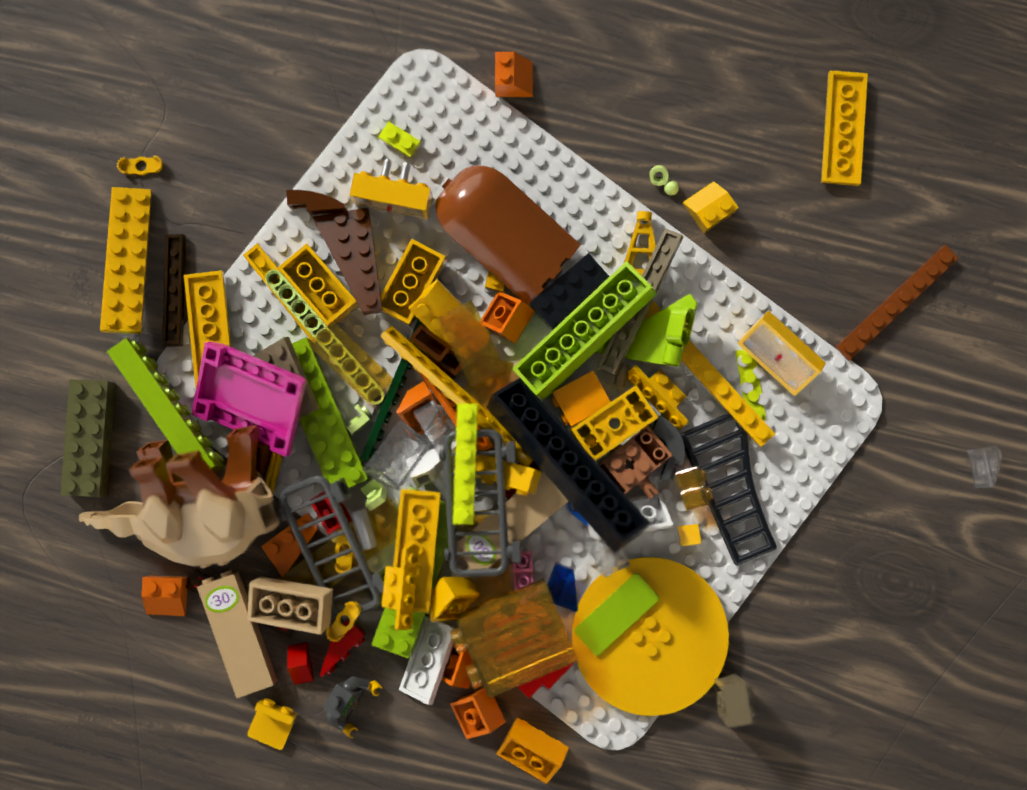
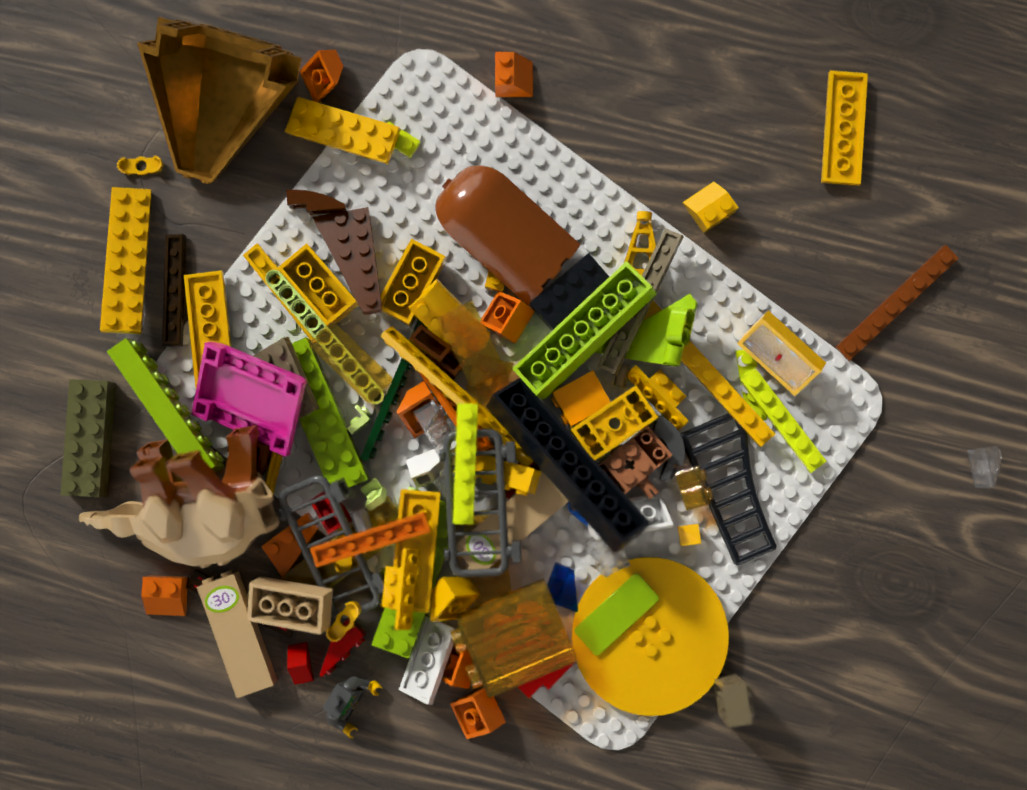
(213, 91): none -> pearl gold piece
(272, 723): yellow bracket -> none
(322, 73): none -> orange slope
(343, 130): none -> yellow plate
(370, 539): none -> orange plate
(390, 194): yellow piece -> none
(397, 456): clear slope -> none
(523, 571): bright pink slope -> none
(532, 750): light orange slope -> none
(670, 187): yellowish green plate -> none
(783, 420): none -> neon yellow plate

